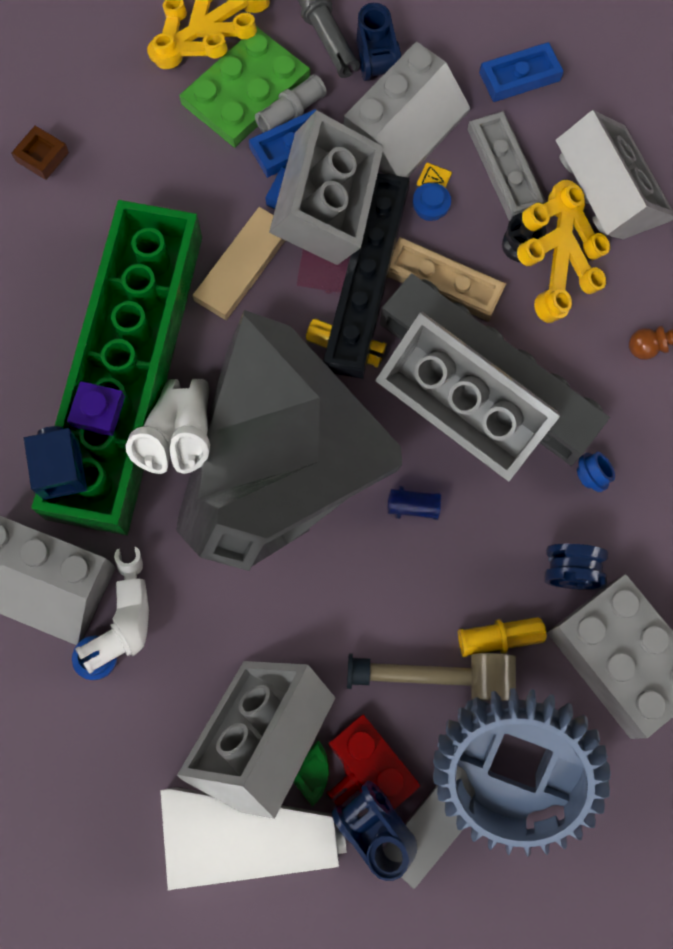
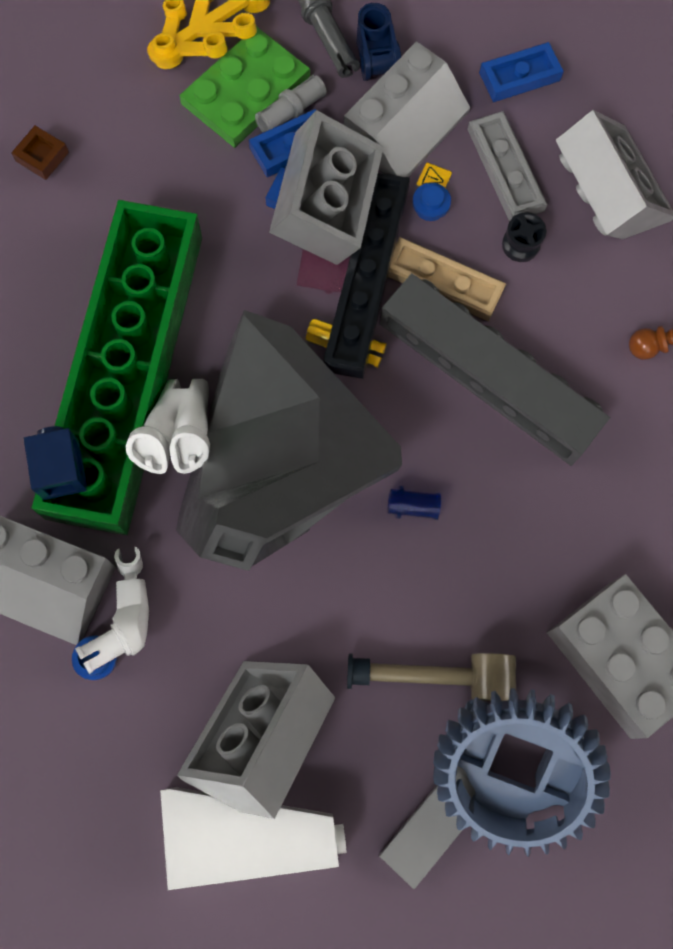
(96, 408): dark purple plate -> none
(239, 266): tan tile -> none
(313, 774): green tile -> none
(369, 758): red plate -> none
(373, 829): dark blue piece -> none
(467, 396): light grey slope -> none
(501, 636): yellow axle -> none
(567, 204): yellow plant -> none
(576, 566): dark blue wheel -> none
(595, 471): blue plate -> none

